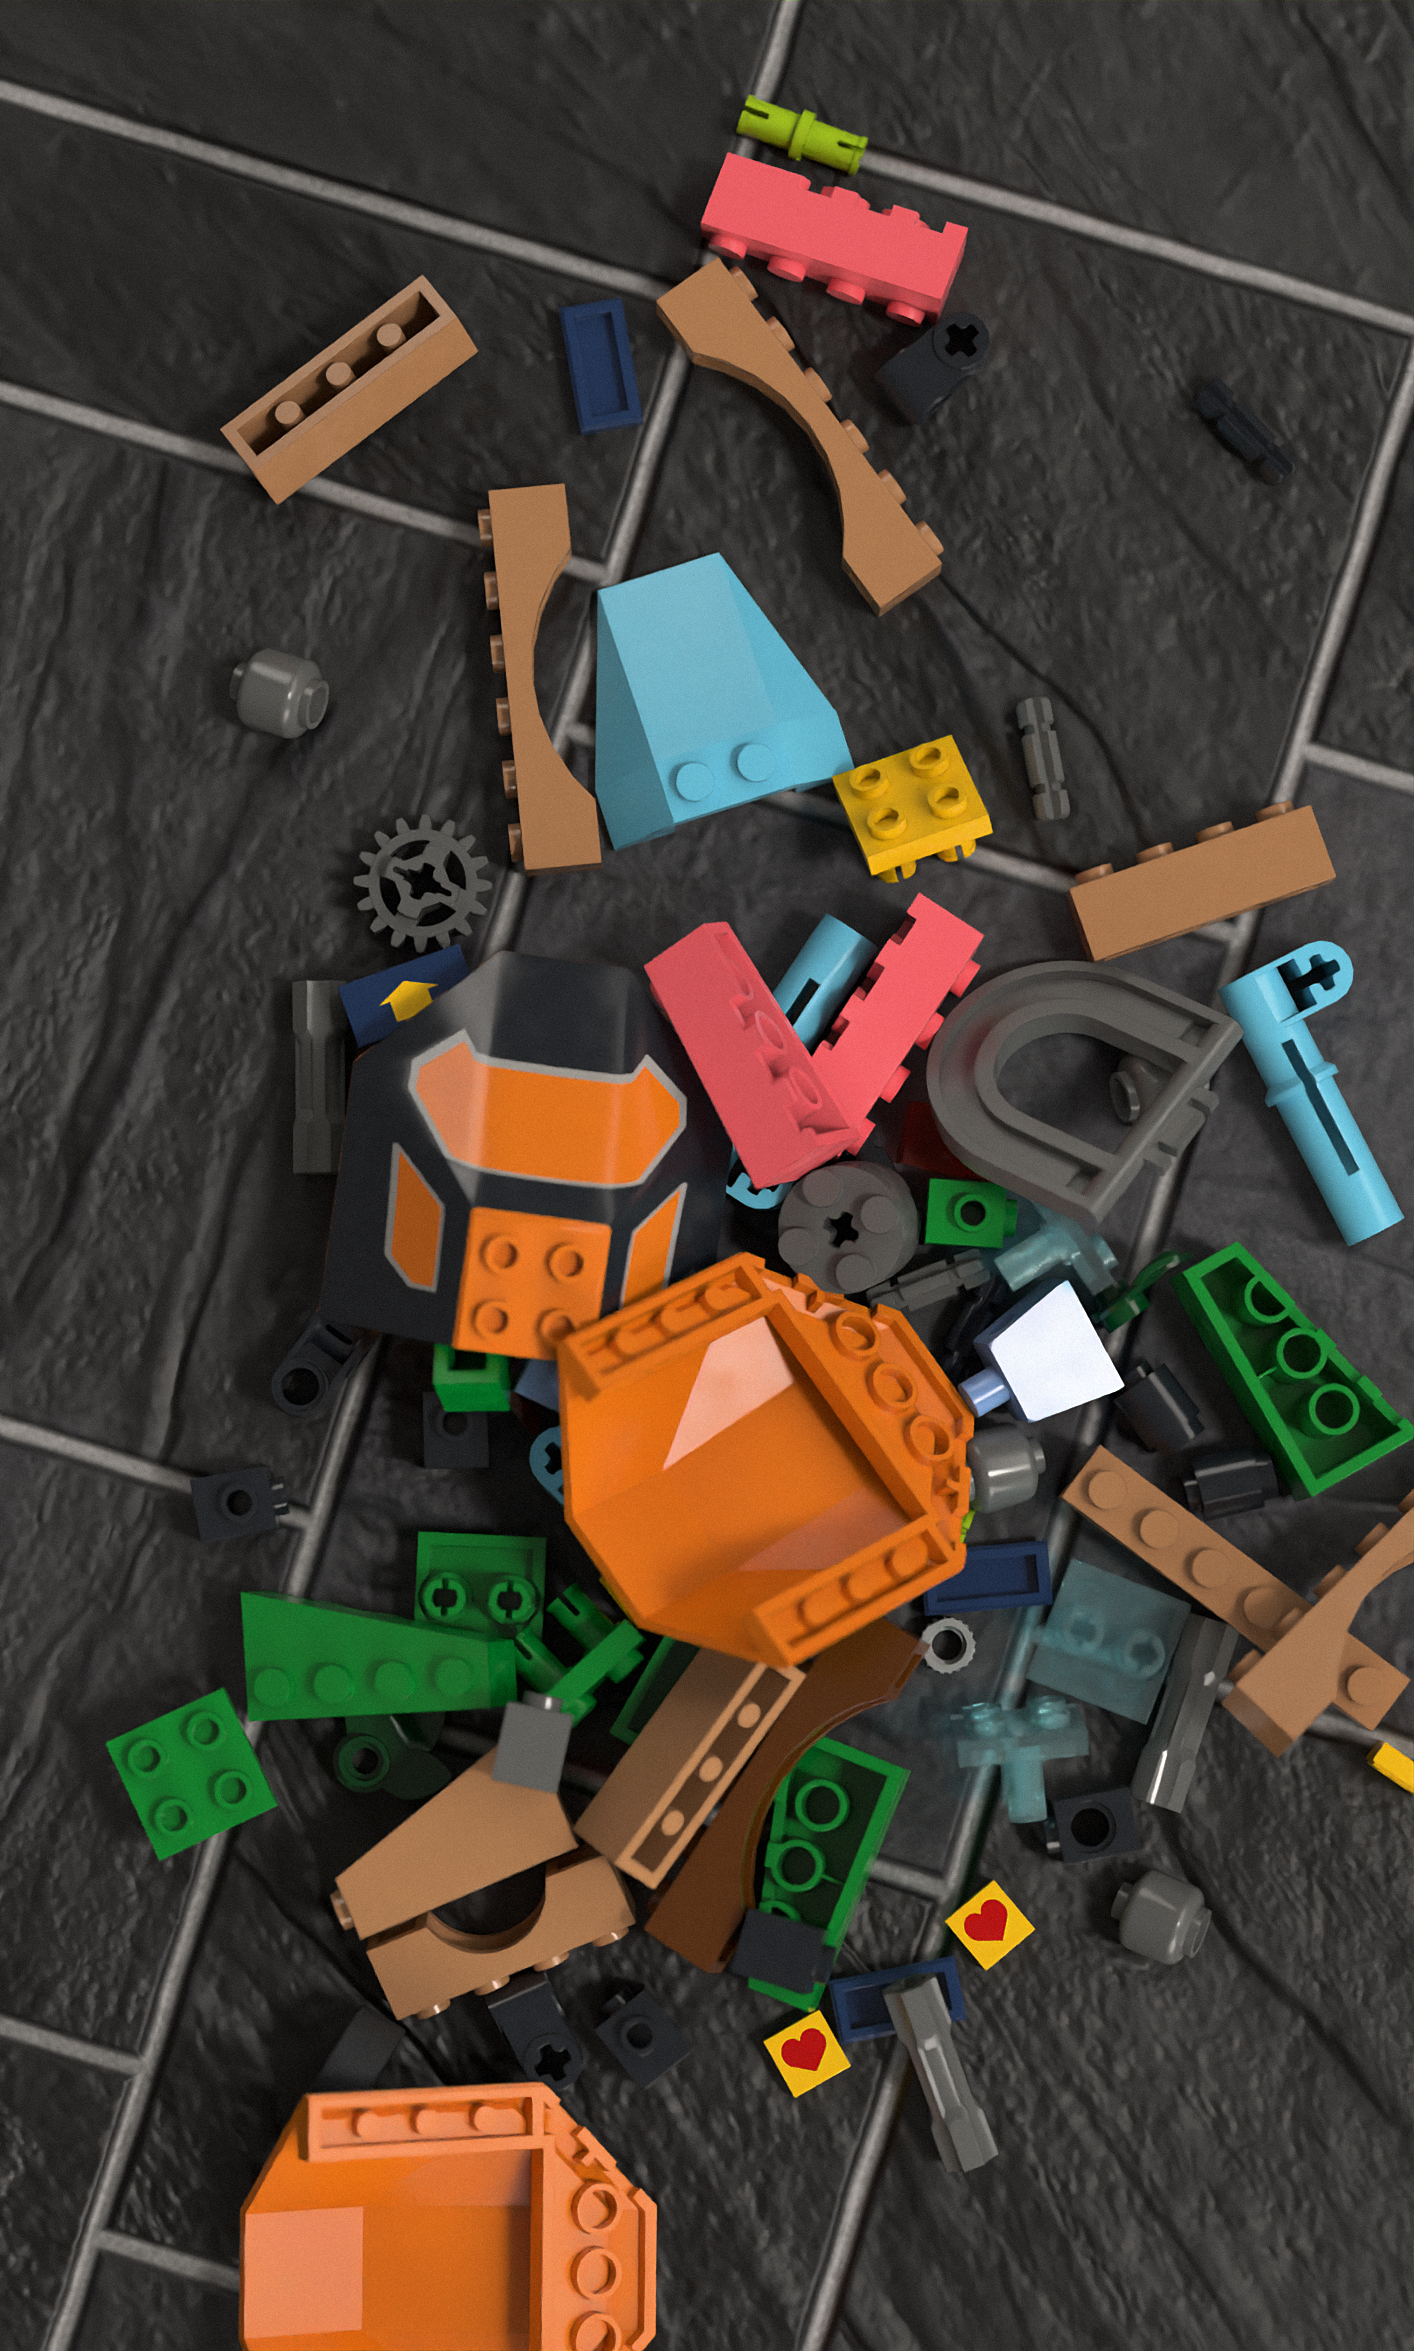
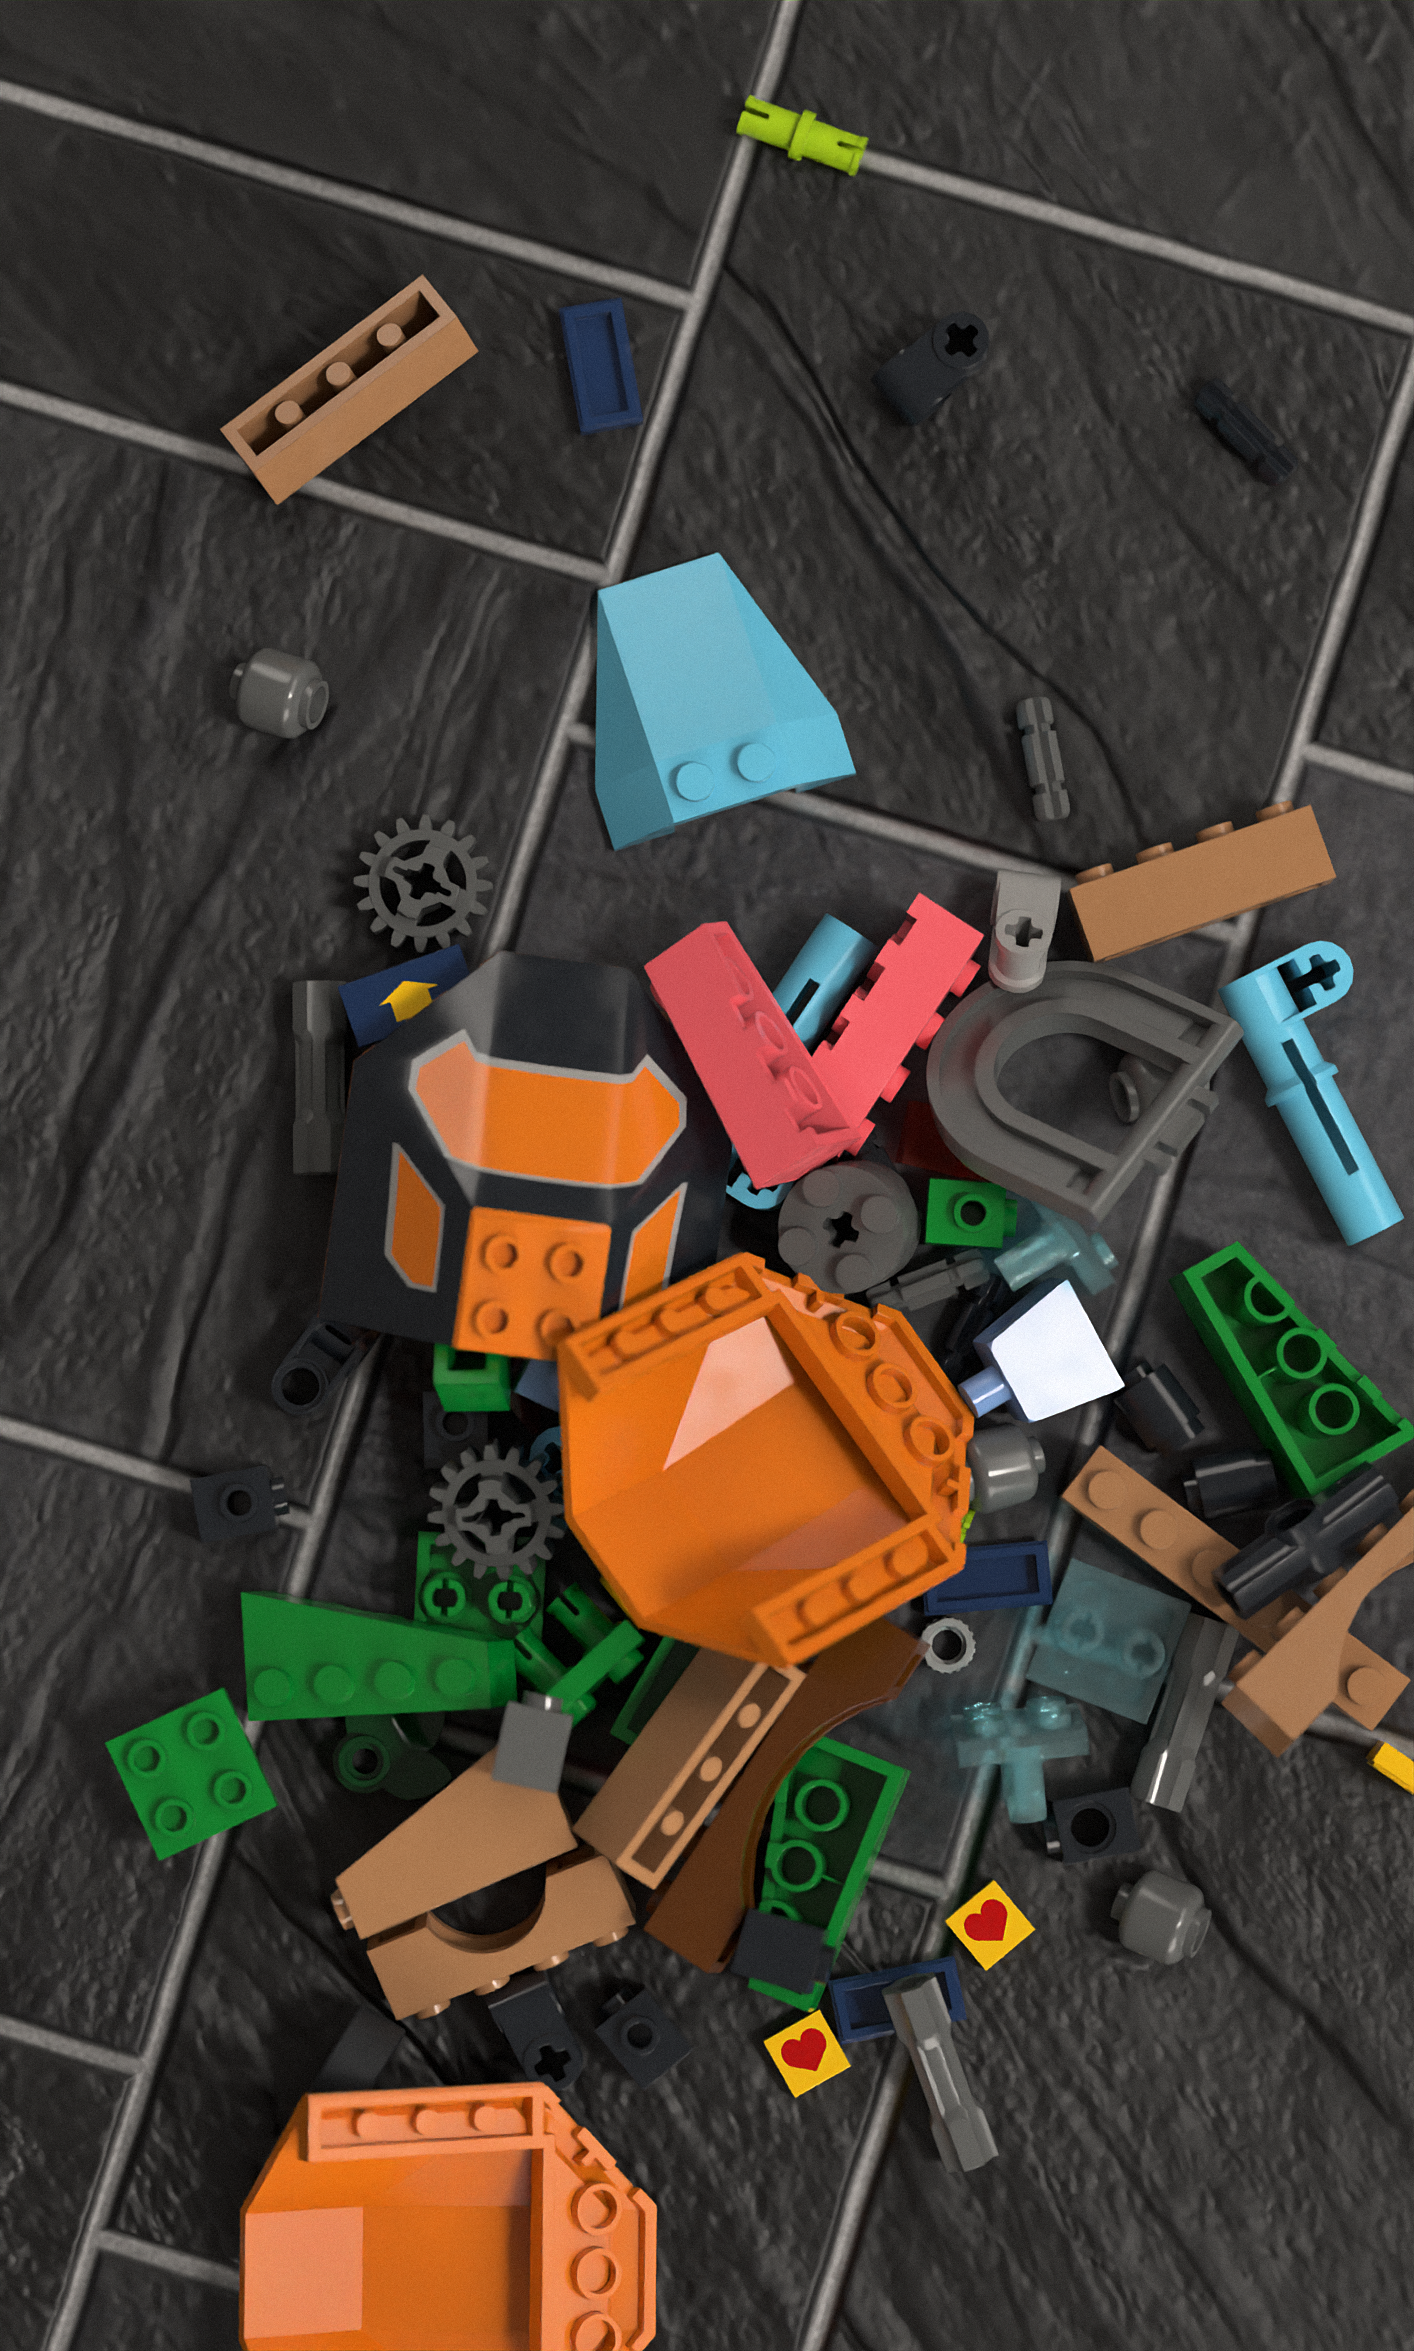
(499, 1535): none -> dark grey gear
(531, 550): medium nougat arch -> none
(725, 332): medium nougat arch -> none
(833, 239): coral wedge -> none
(912, 808): yellow plate -> none
(1022, 928): none -> light grey piece
(1123, 1302): dark green plate -> none
(1305, 1540): none -> black piece

